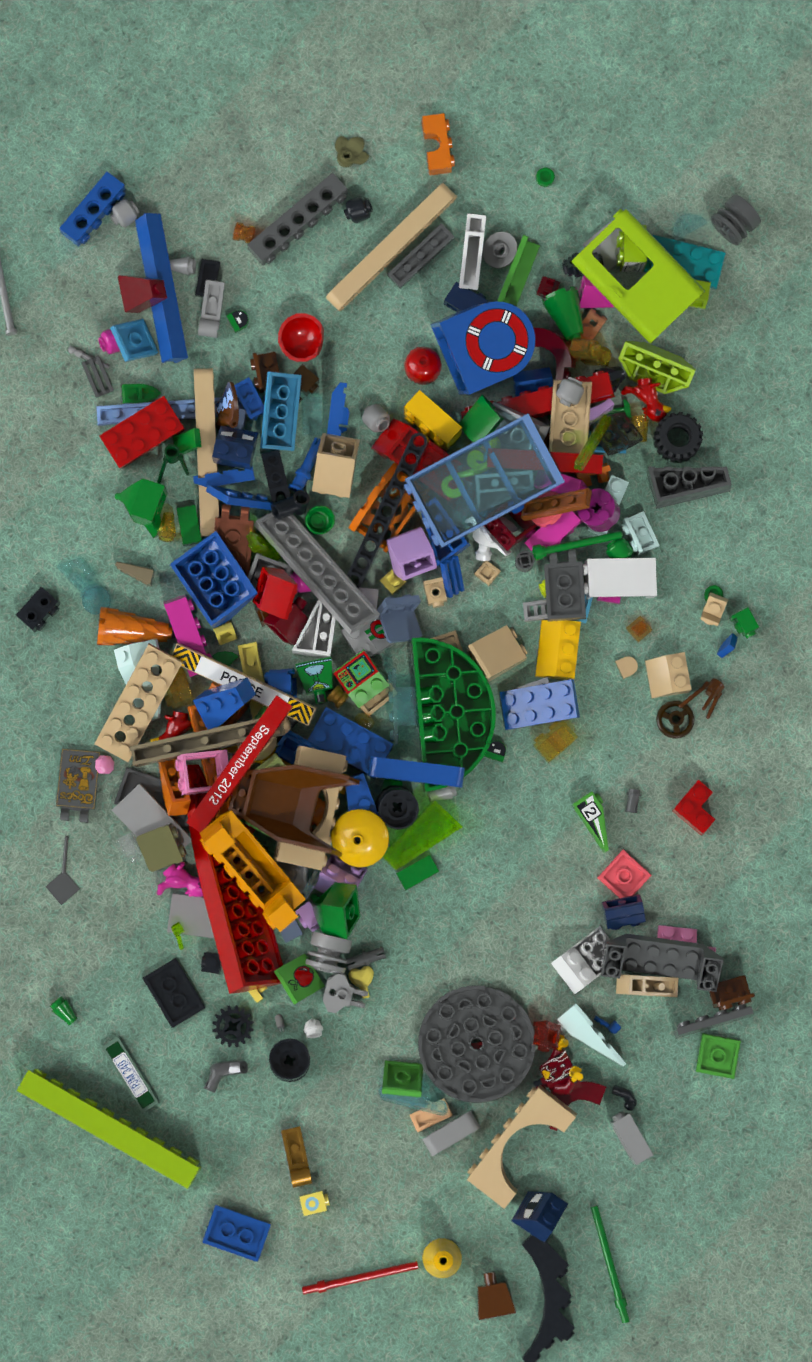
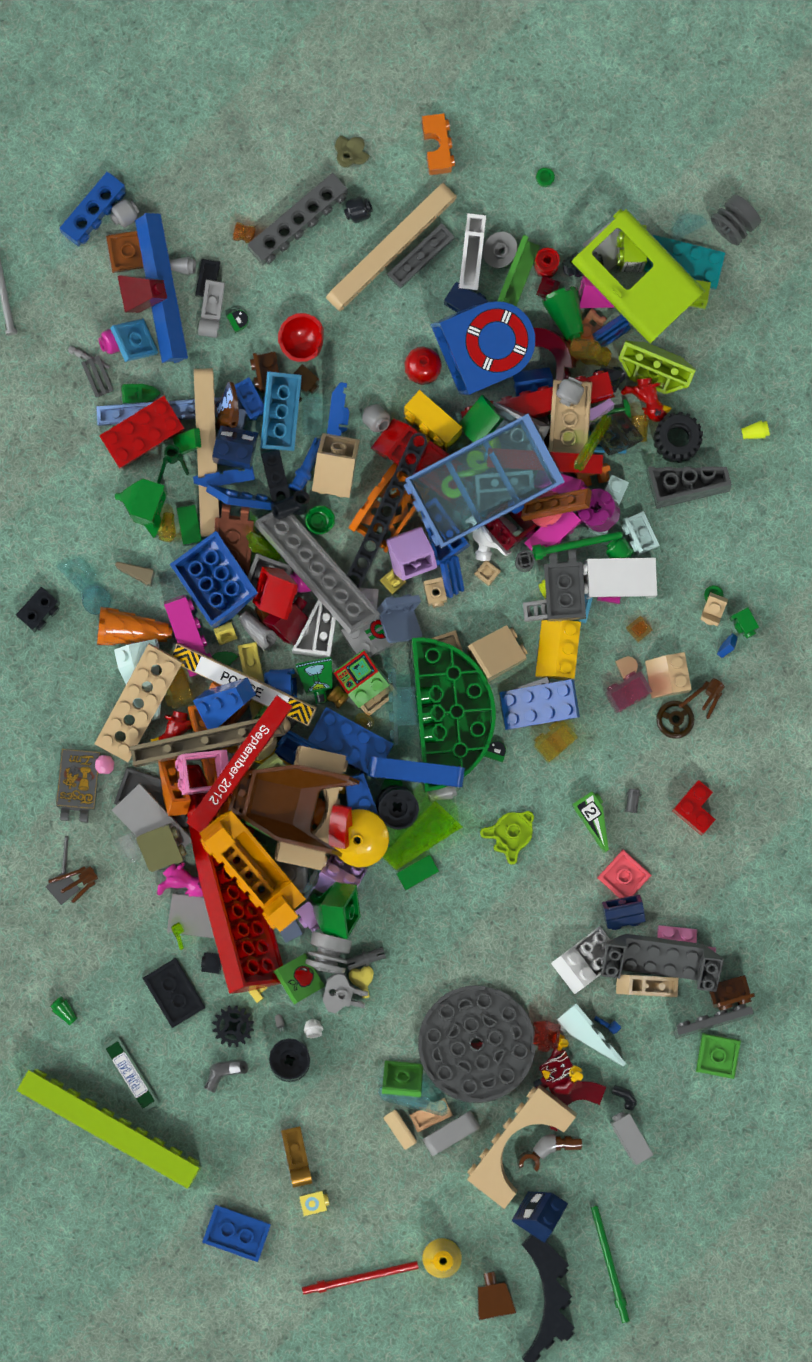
(86, 877): none -> reddish brown plant
(124, 251): none -> dark orange tile
(258, 631): none -> light grey piece
(338, 827): none -> red slope
(400, 1129): none -> tan slope
(511, 834): none -> lime tile
(546, 262): none -> red wheel
(547, 1145): none -> reddish brown piece
(612, 331): none -> blue tile
(629, 692): none -> clear pink brick
(756, 430): none -> neon yellow cone

